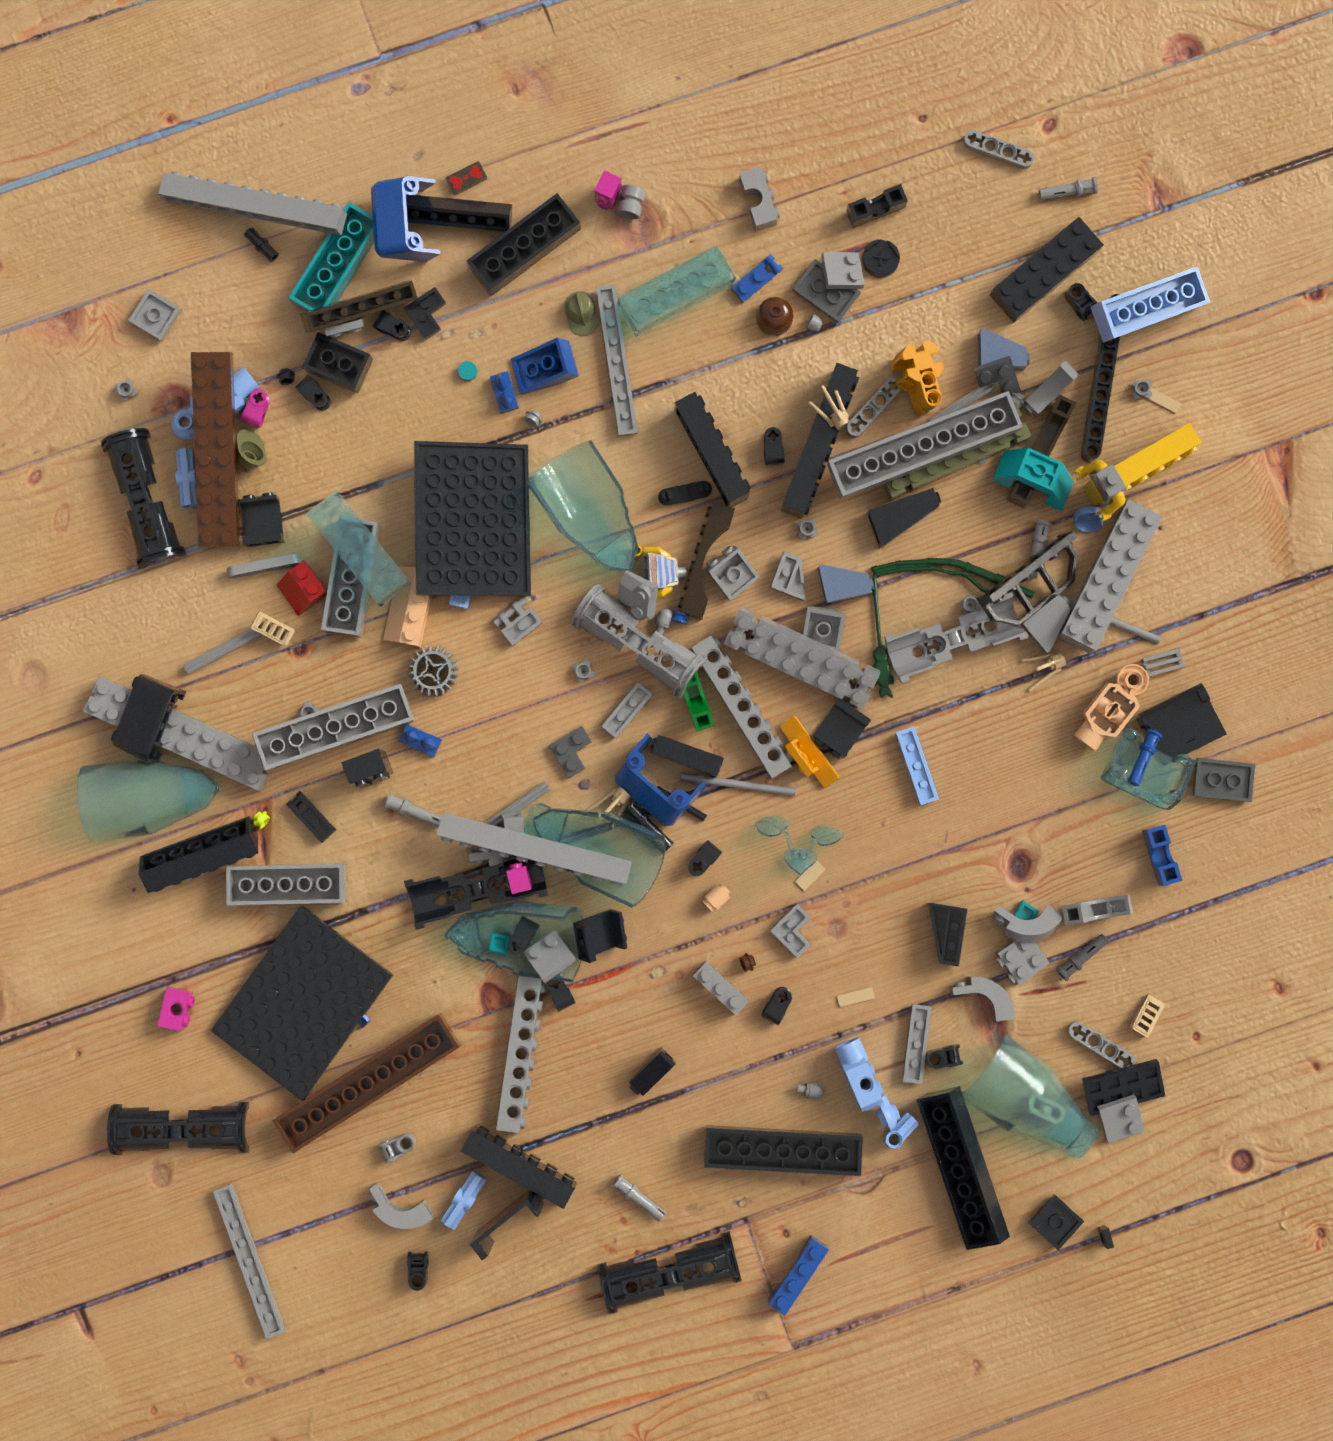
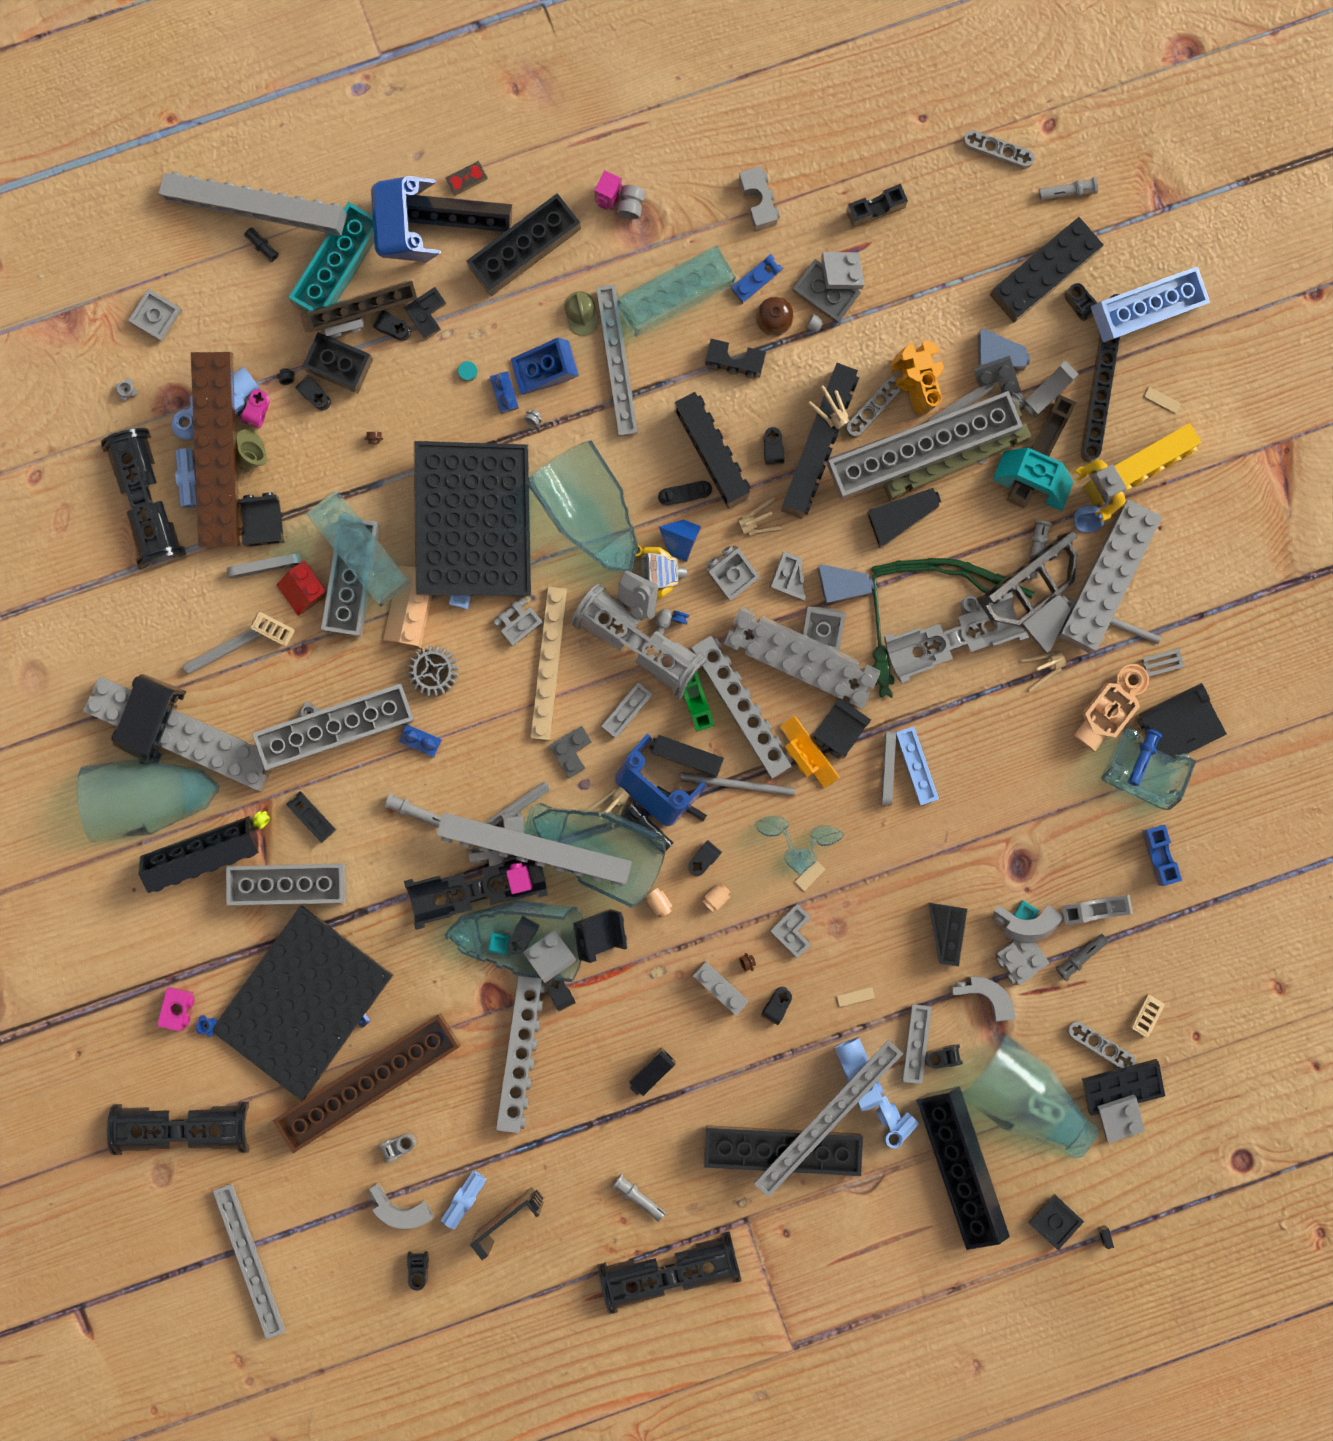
(200, 1027): none -> blue plate
(367, 768): black brick -> none
(373, 437): none -> reddish brown plate
(519, 1166): black brick -> none
(549, 663): none -> tan plate
(578, 669): light grey plate -> none
(659, 902): none -> light nougat brick
(680, 538): none -> blue slope
(718, 522): dark brown arch -> none
(748, 524): none -> tan plant
(750, 364): none -> black arch
(804, 1267): blue arch -> none
(808, 523): light grey plate -> none
(810, 1090): light grey cylinder -> none
(828, 1118): none -> light grey plate
(880, 258): black tile -> none
(888, 768): none -> light grey beam
(1146, 384): light grey plate -> none
(1223, 780): dark grey plate -> none

